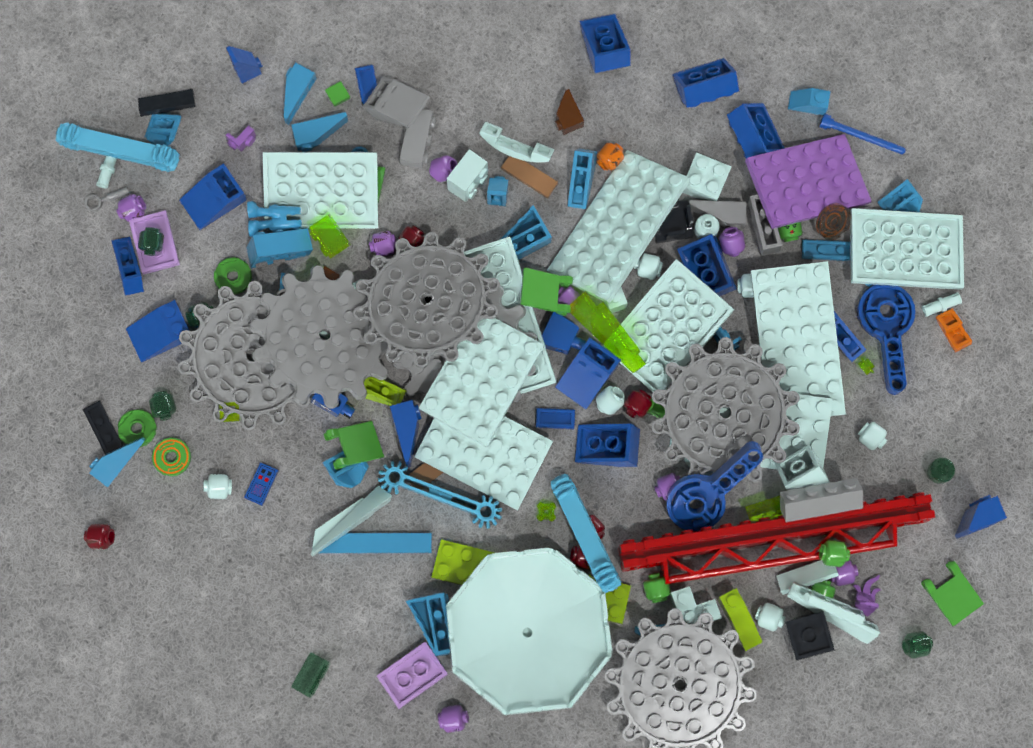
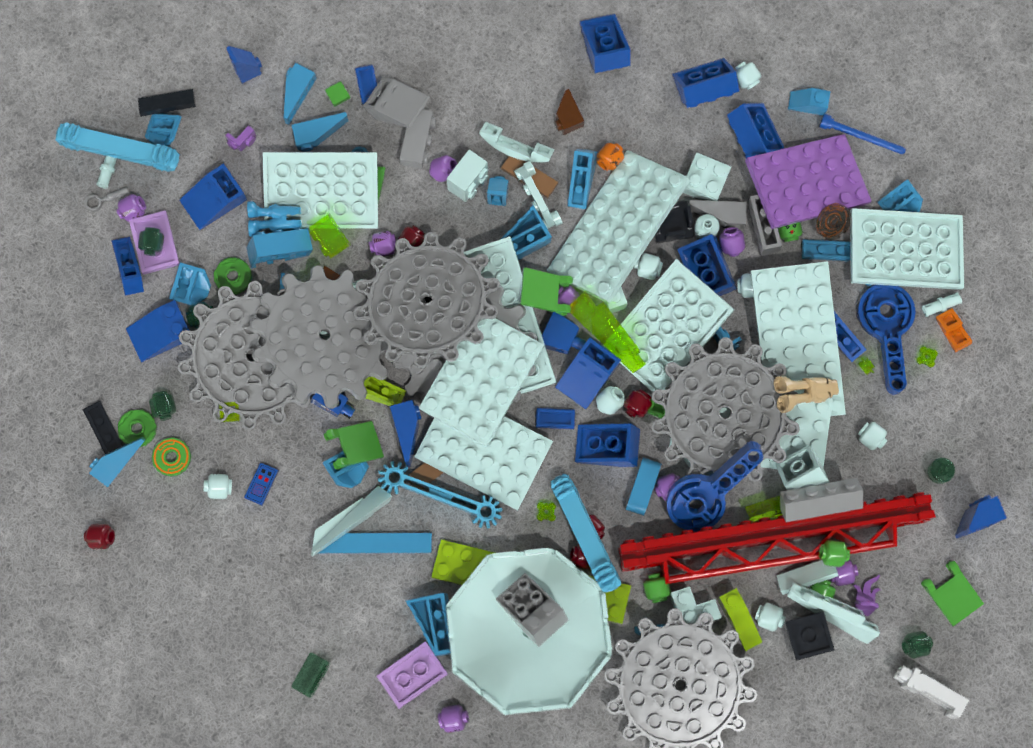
(190, 285): none -> dark azure slope
(525, 173): none -> light aqua plate
(532, 609): none -> light grey slope
(643, 486): none -> dark azure beam
(747, 75): none -> light aqua head
(815, 390): none -> tan piece
(929, 352): none -> clear neon green plate
(933, 690): none -> white hips

